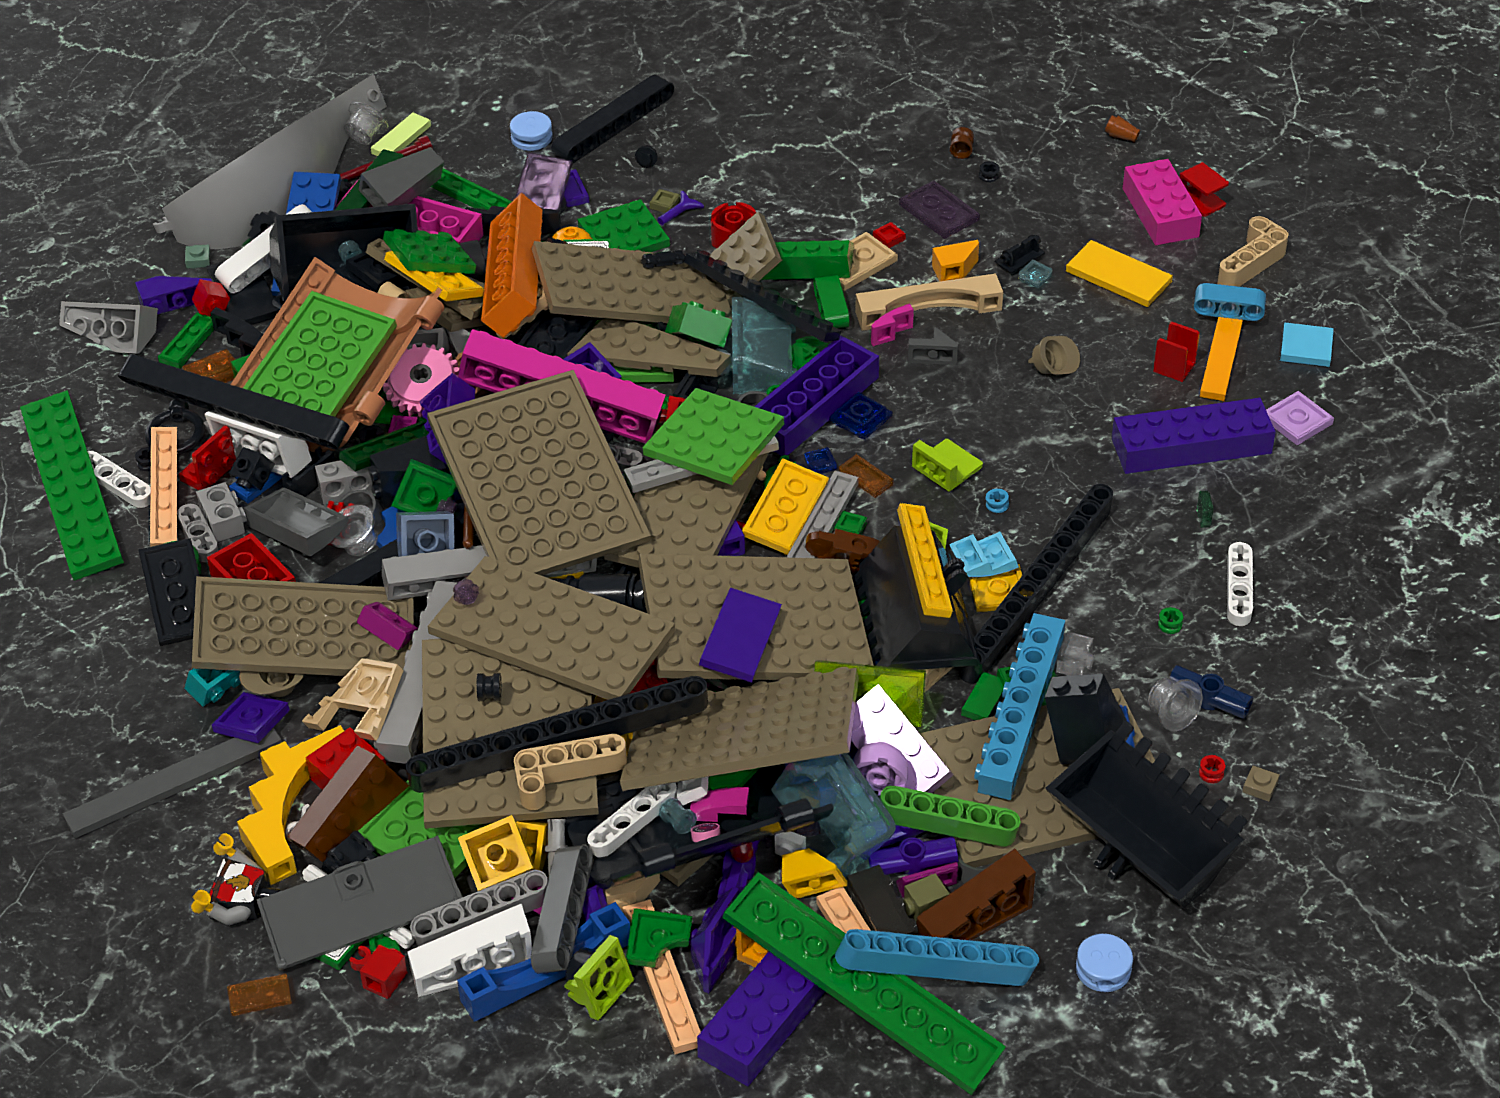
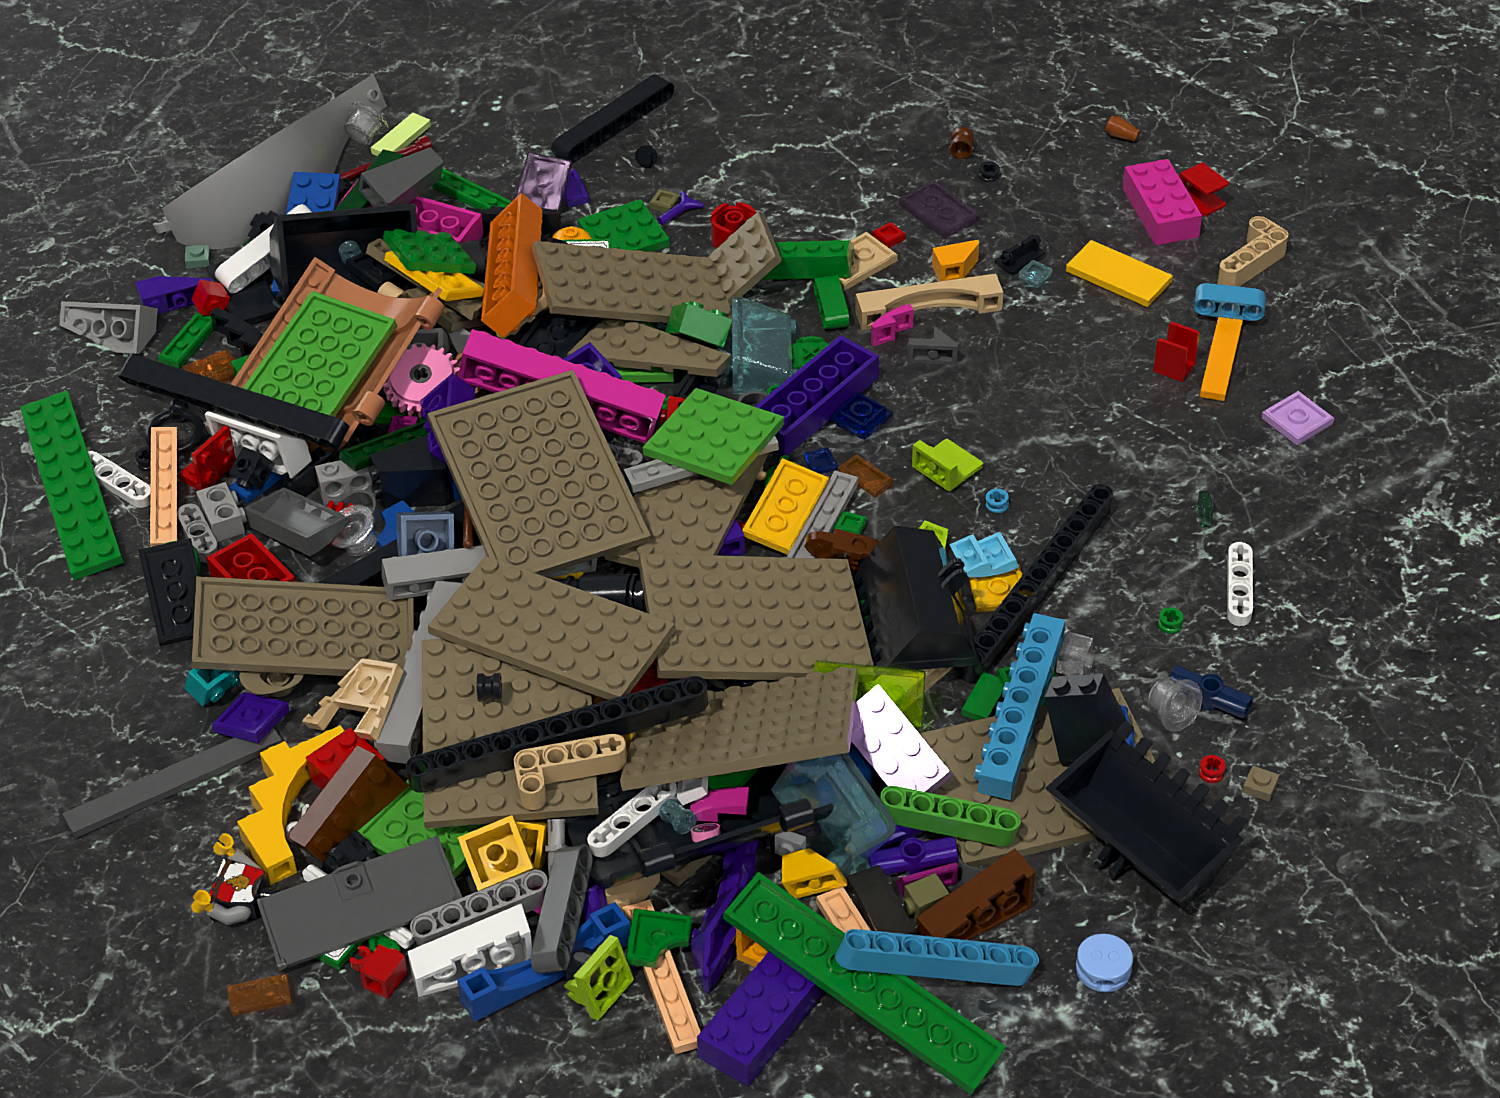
(386, 625): magenta slope -> none
(423, 488): green tile -> none
(447, 505): clear purple plate -> none
(465, 592): clear purple plate -> none
(531, 131): light blue head -> none
(663, 259): black axle -> none
(740, 635): dark purple tile -> none
(742, 853): dark red hinge -> none
(764, 297): black plate -> none
(882, 765): lavender cylinder -> none
(924, 560): yellow tile -> none
(1055, 356): dark tan piece -> none
(1193, 435): dark purple brick -> none
(1306, 344): medium azure tile -> none

